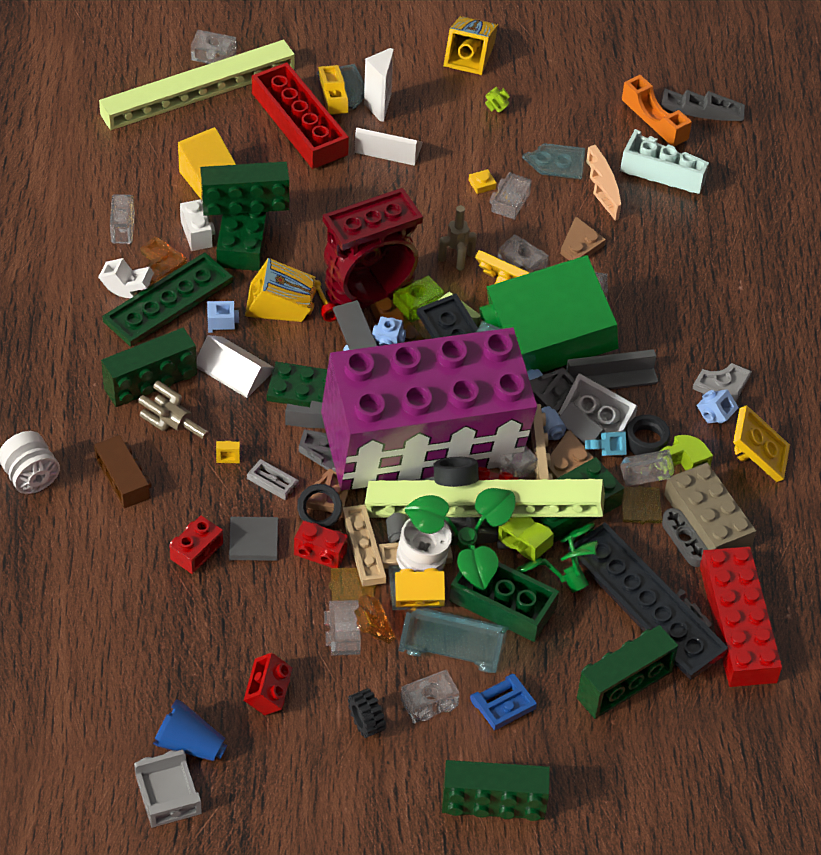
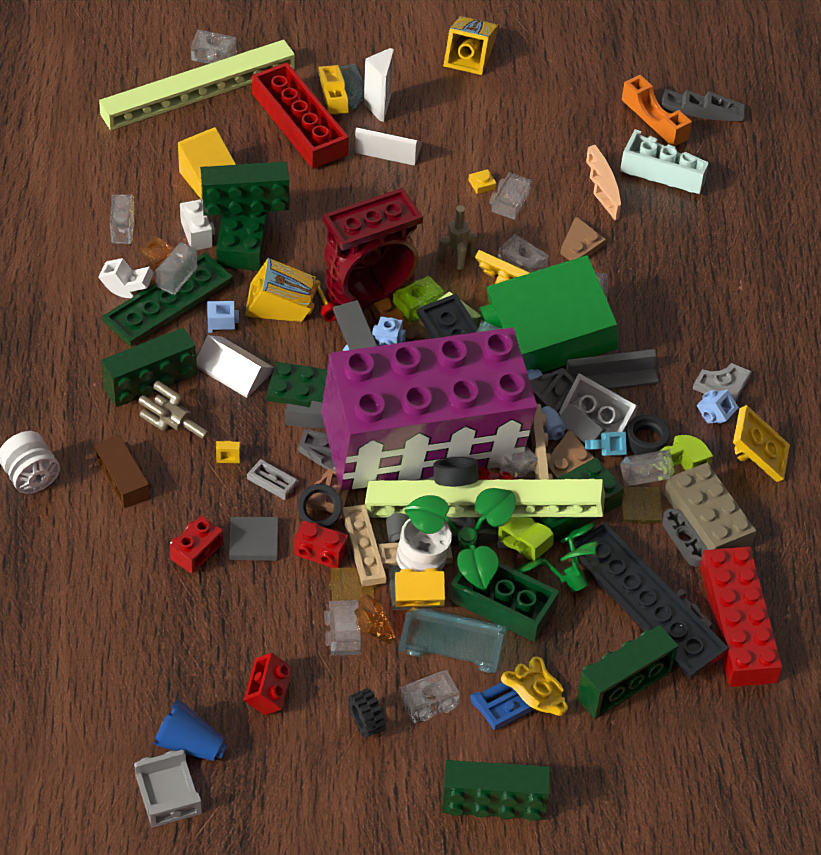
(176, 268): none -> clear brick
(497, 99): lime gear -> none
(537, 687): none -> yellow tile
(557, 160): clear light blue tile -> none

